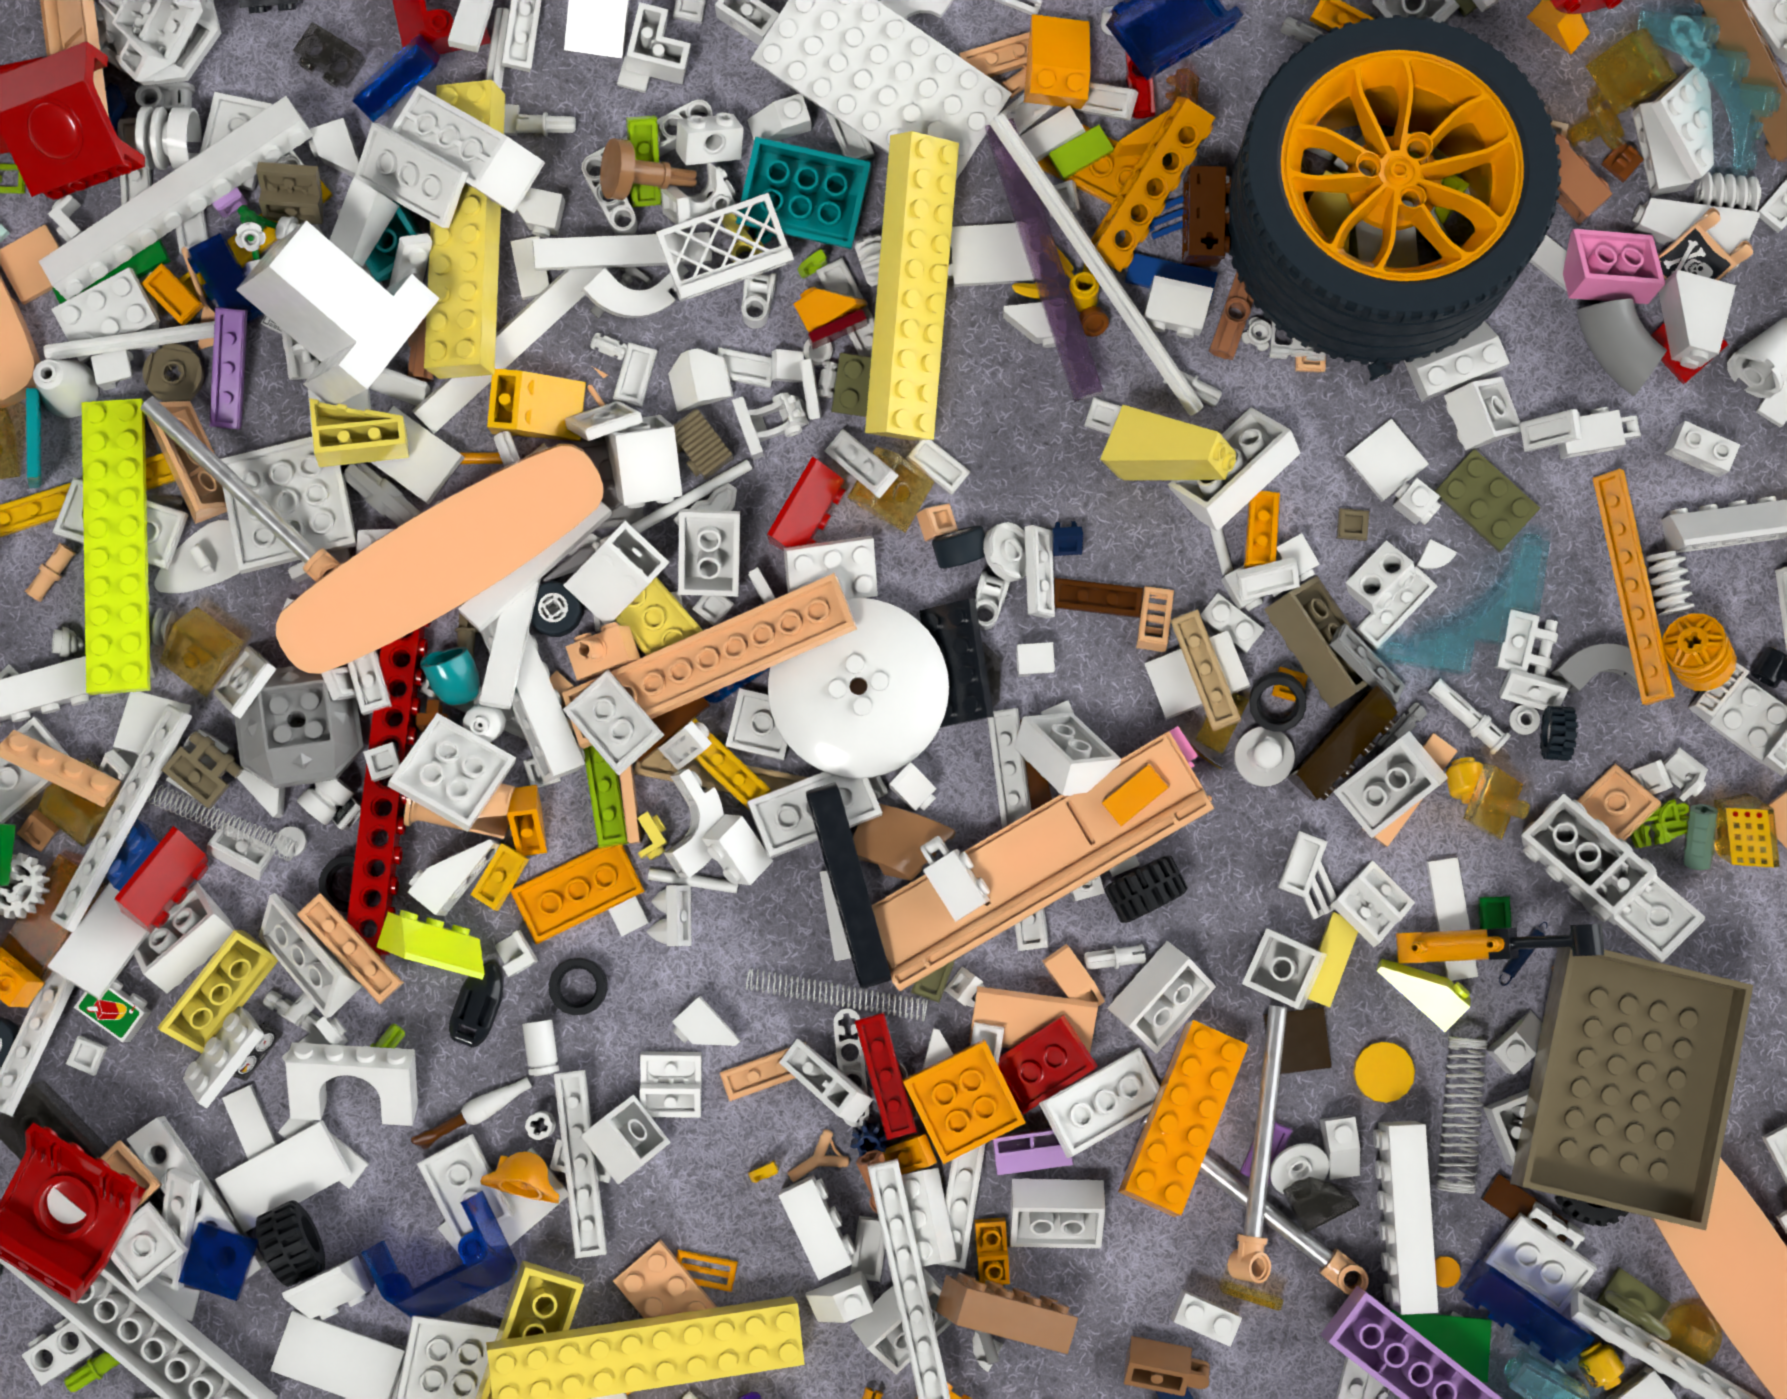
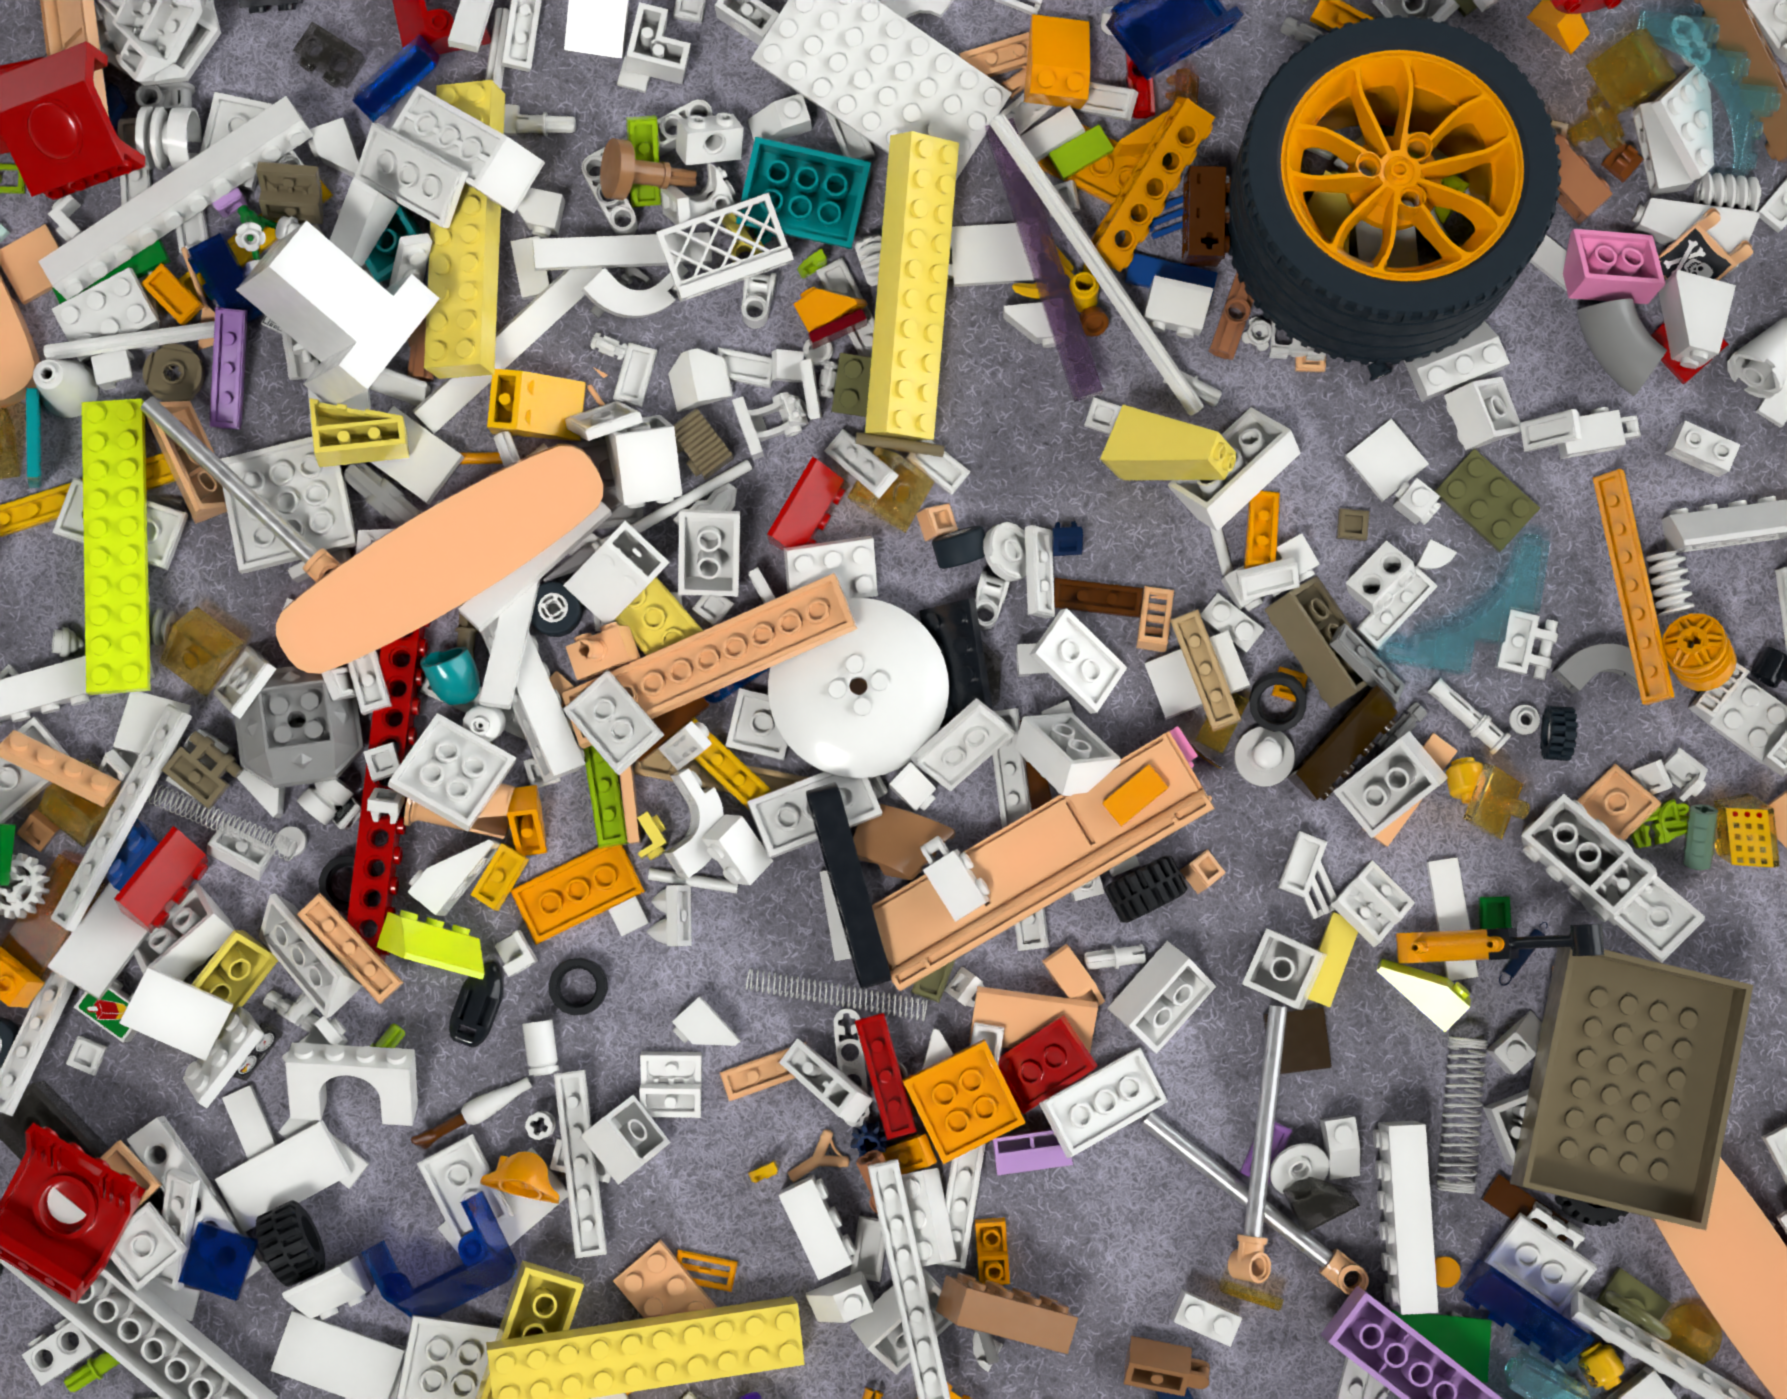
(50, 572): light nougat pin -> none
(176, 1013): none -> white tile
(200, 561): white shield -> none
(385, 801): none -> white tile
(432, 709): dark orange tile -> none
(899, 444): none -> dark tan bar
(963, 745): none -> white tile
(1057, 1213): white slope -> none
(1078, 661): none -> white plate
(1183, 1118): light orange brick -> none
(1202, 871): none -> light nougat slope
(1384, 1072): yellow tile -> none
(1532, 689): white plate -> none

